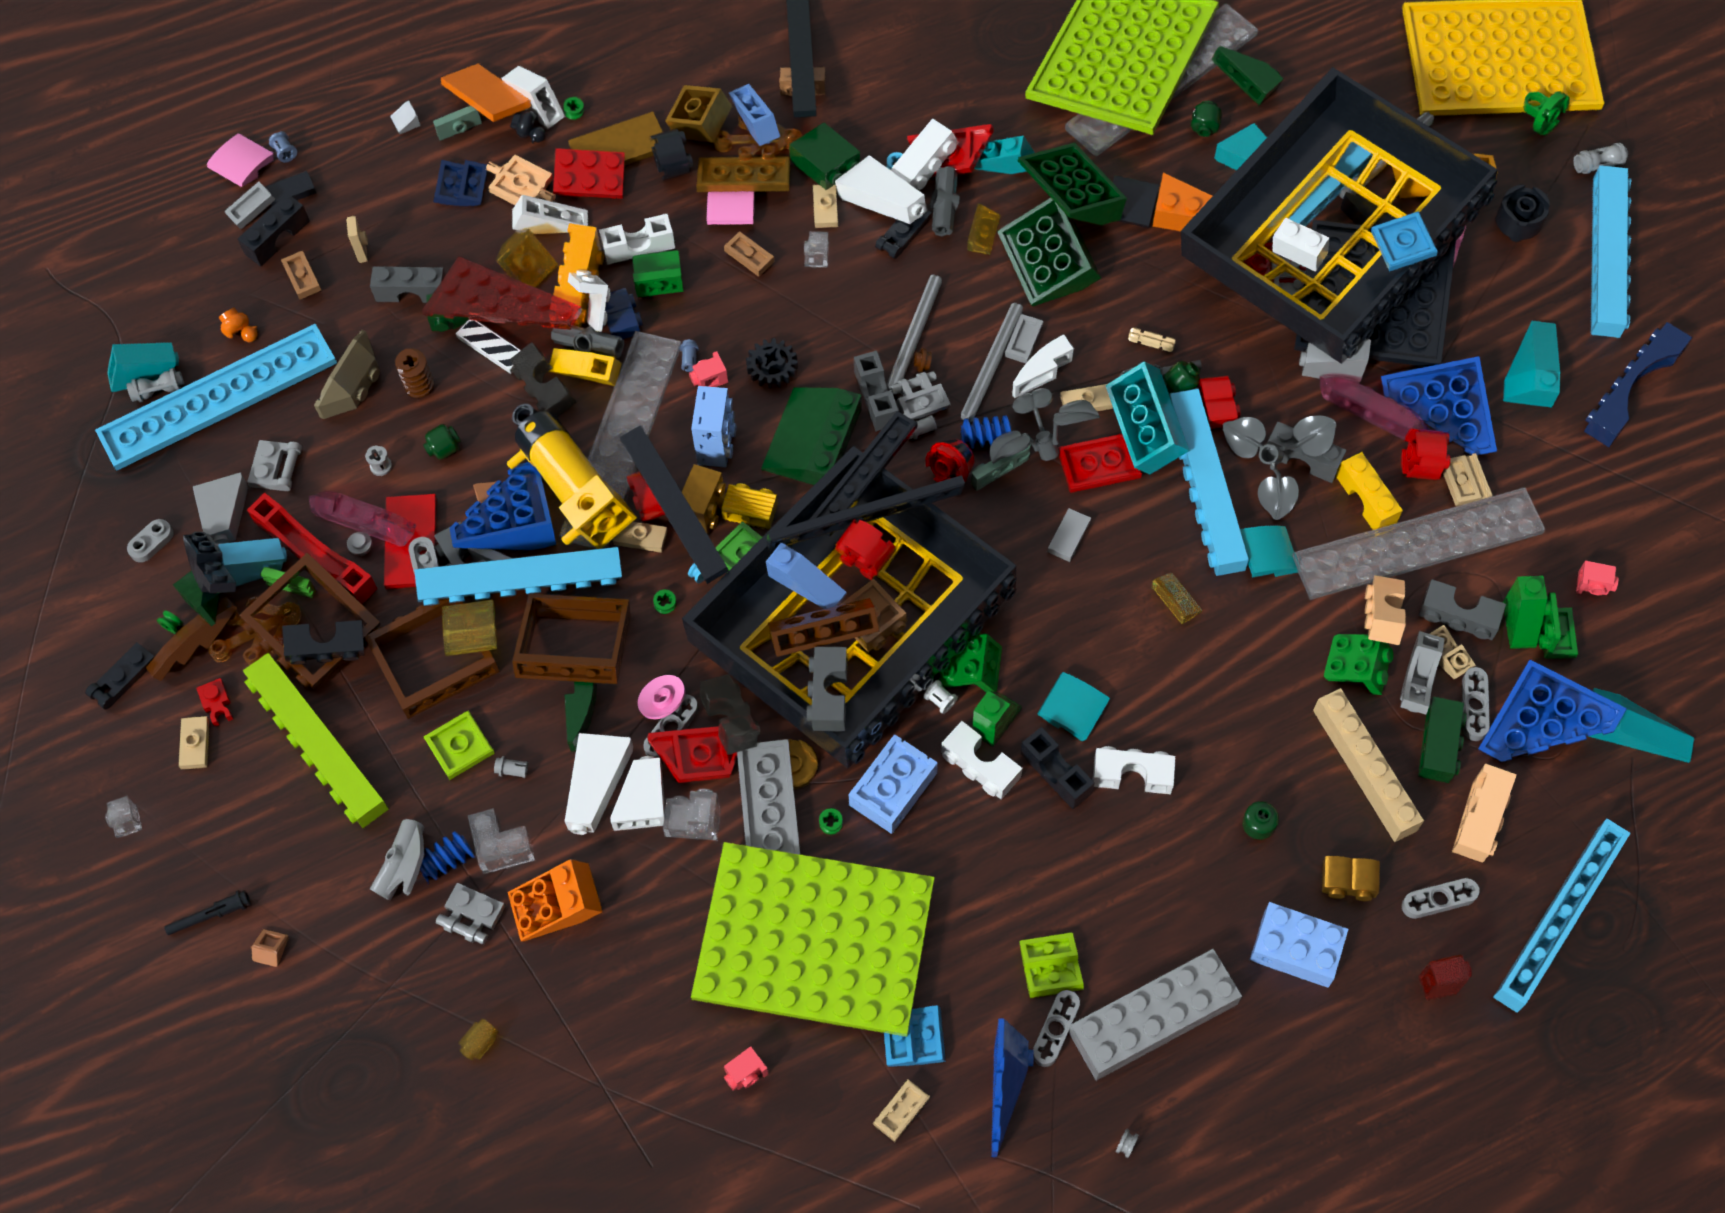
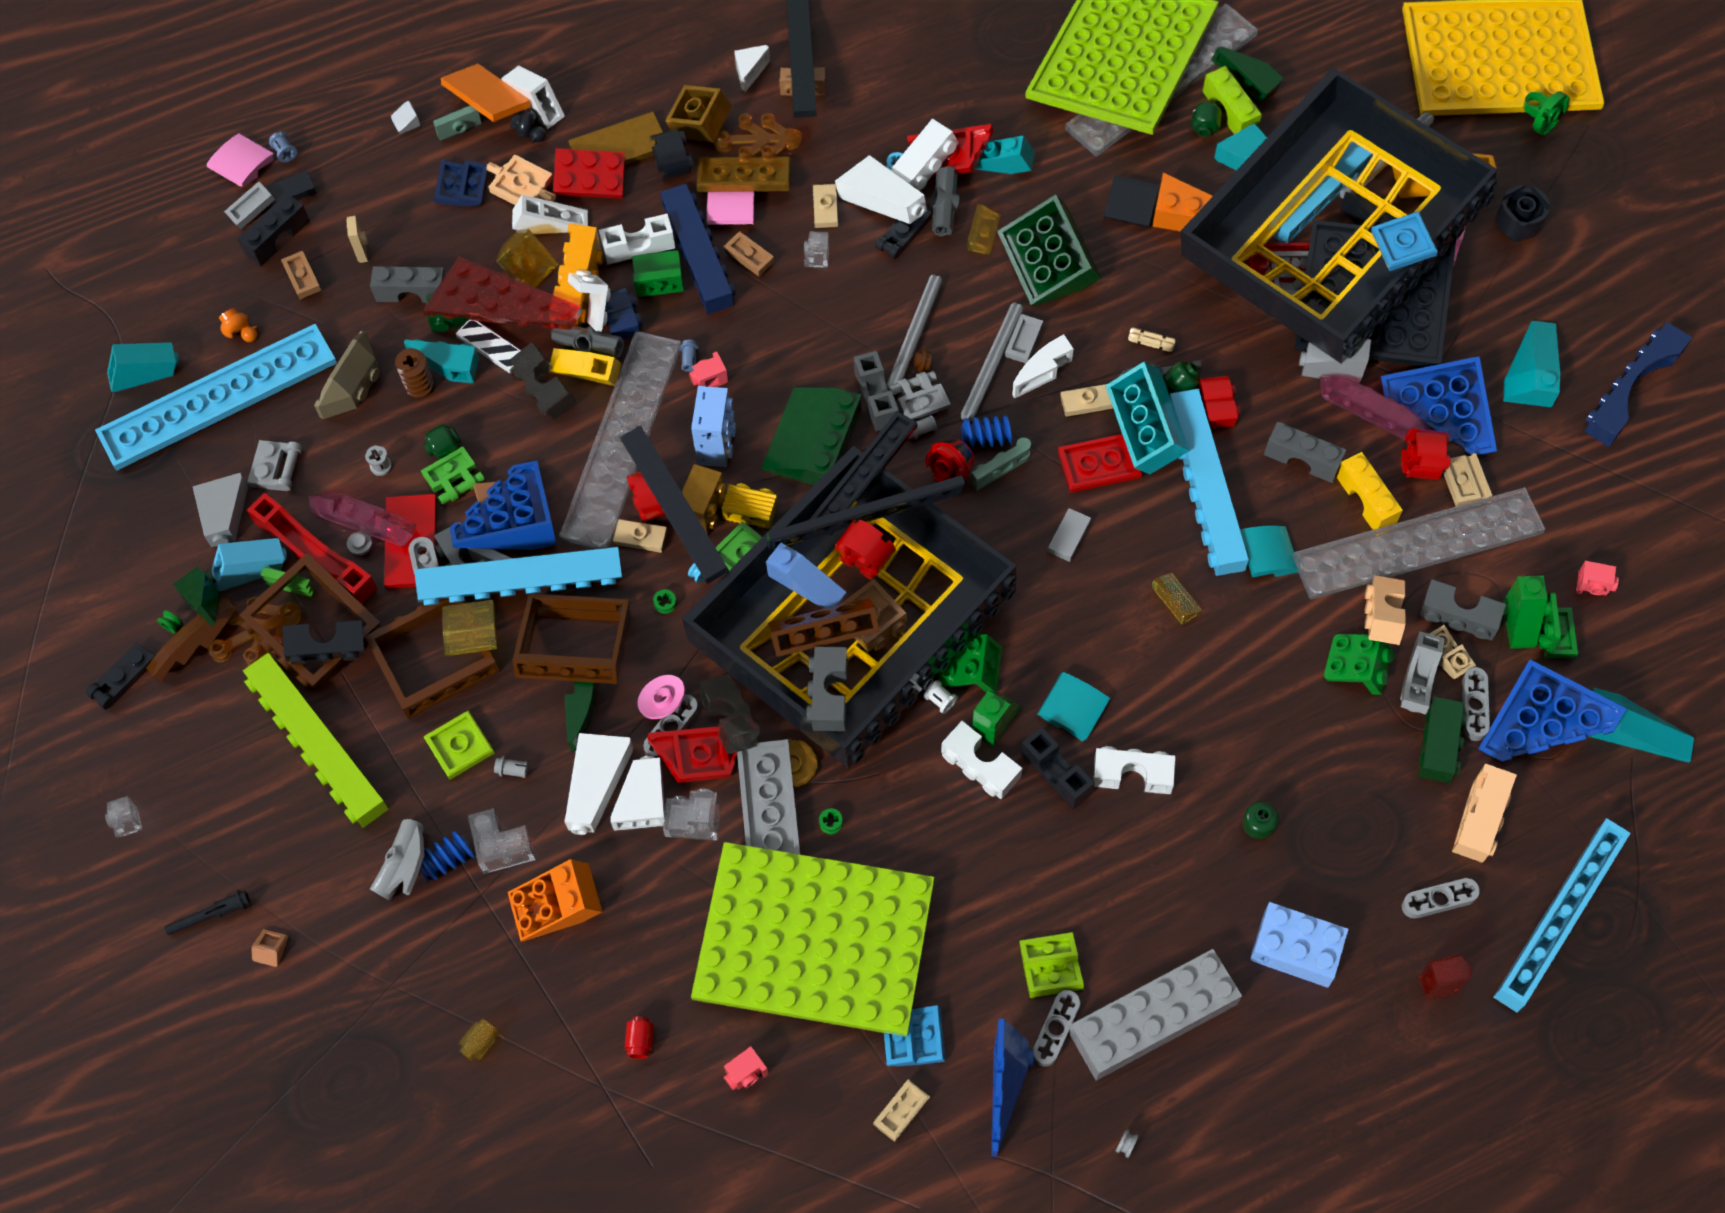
(144, 388): light grey piece -> none
(151, 540): light grey plate -> none
(194, 742): tan plate -> none
(207, 564): black slope -> none
(213, 699): red plate -> none
(450, 469): none -> bright green plate
(451, 361): none -> teal slope
(473, 906): light grey plate -> none
(573, 101): green bush -> none
(585, 497): yellow piece -> none
(639, 1037): none -> red brick
(697, 249): none -> dark blue brick
(750, 64): none -> white slope
(755, 114): medium blue slope -> none
(772, 365): black gear -> none
(823, 155): dark green brick -> none
(893, 784): light blue piece -> none
(1045, 443): dark grey plant -> none
(1076, 184): dark green slope -> none
(1224, 89): none -> lime arch
(1245, 439): dark grey plant -> none
(1300, 244): white brick -> none
(1350, 877): pearl gold brick -> none
(1368, 765): tan brick -> none
(1590, 160): light grey piece -> none
(1609, 252): medium azure brick -> none

